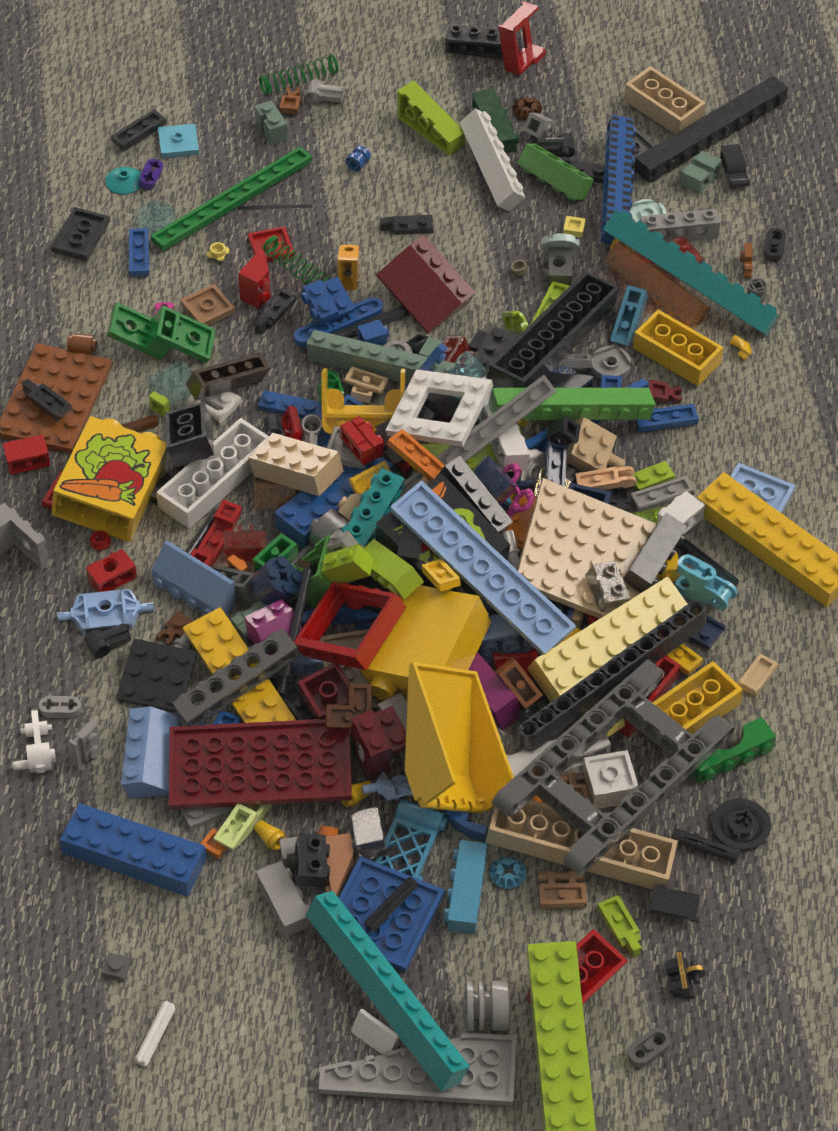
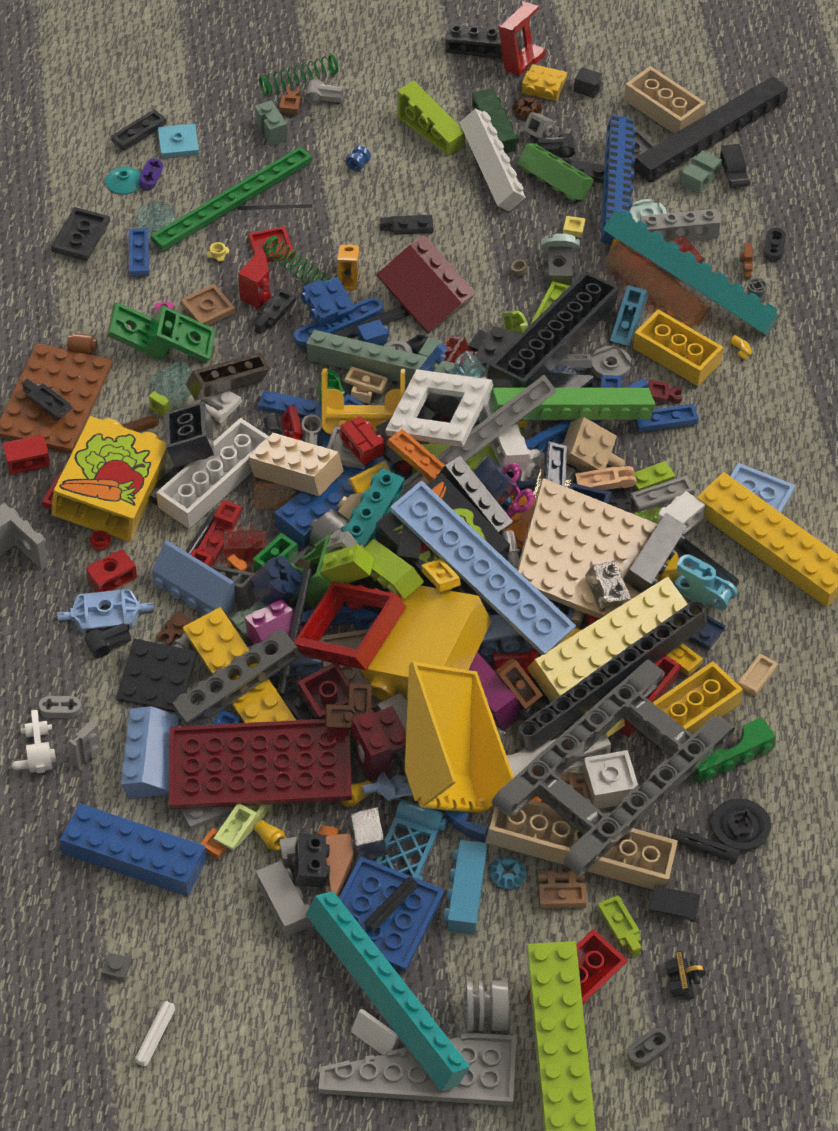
(544, 82): none -> yellow plate
(559, 433): black brick -> none
(588, 82): none -> black brick

